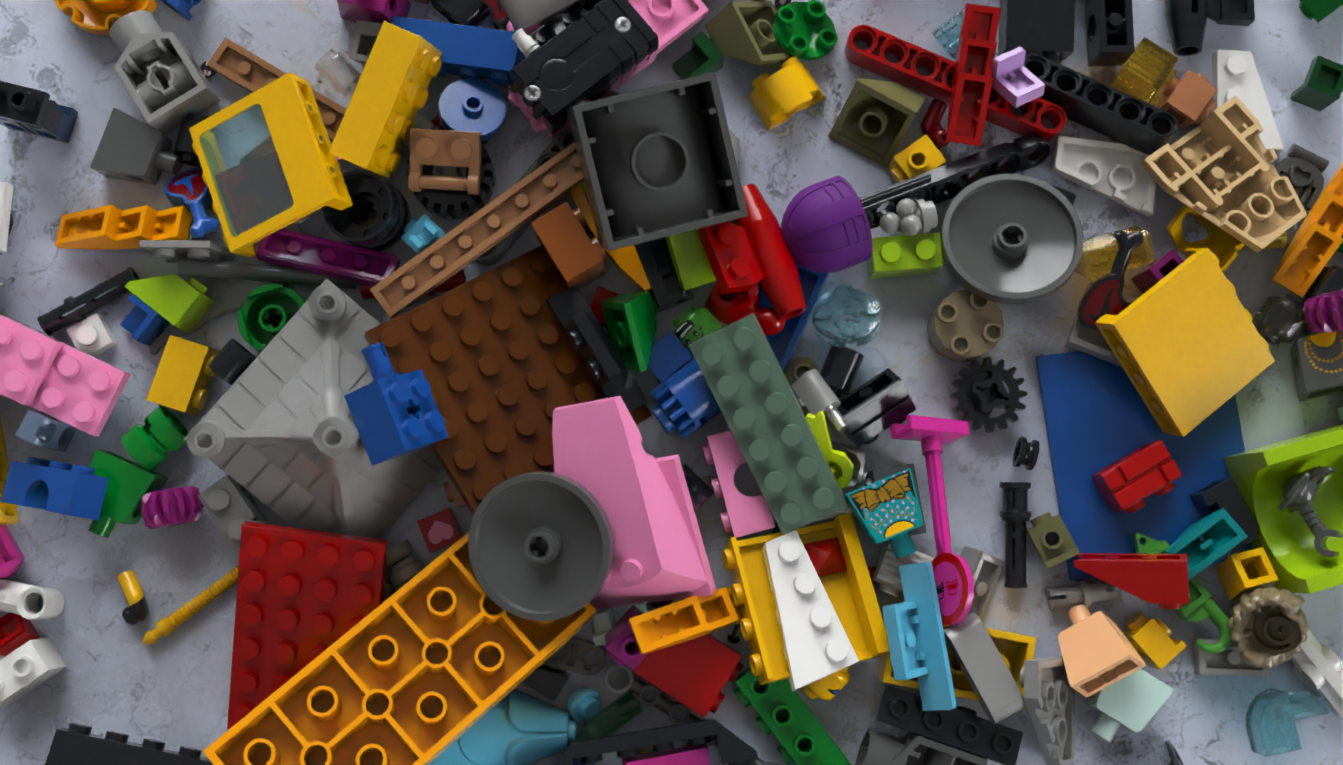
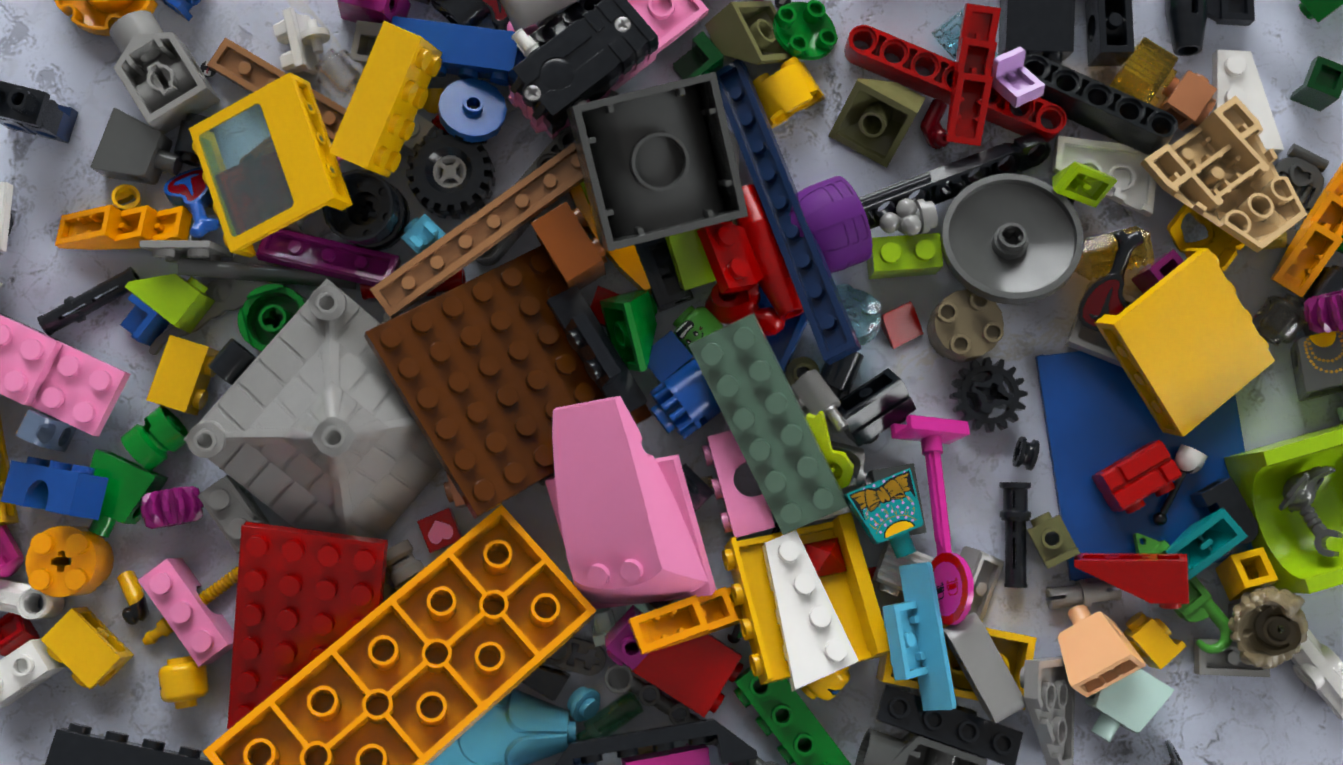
(49, 561): none -> light orange brick
(86, 648): none -> yellow brick
(92, 335): white plate -> none
(123, 194): none -> yellow hinge
(175, 594): none -> bright pink arch
(183, 682): none -> yellow head
(304, 41): none -> white hips
(394, 410): blue brick -> none
(433, 99): none -> yellow hinge
(445, 149): medium nougat plate -> none
(540, 546): dark grey dish -> none
(778, 195): none -> dark blue plate
(901, 325): none -> slope
(915, 160): yellow brick -> none
(1083, 183): none -> lime slope
(1188, 461): none -> hinge
(1273, 717): clear light blue brick -> none

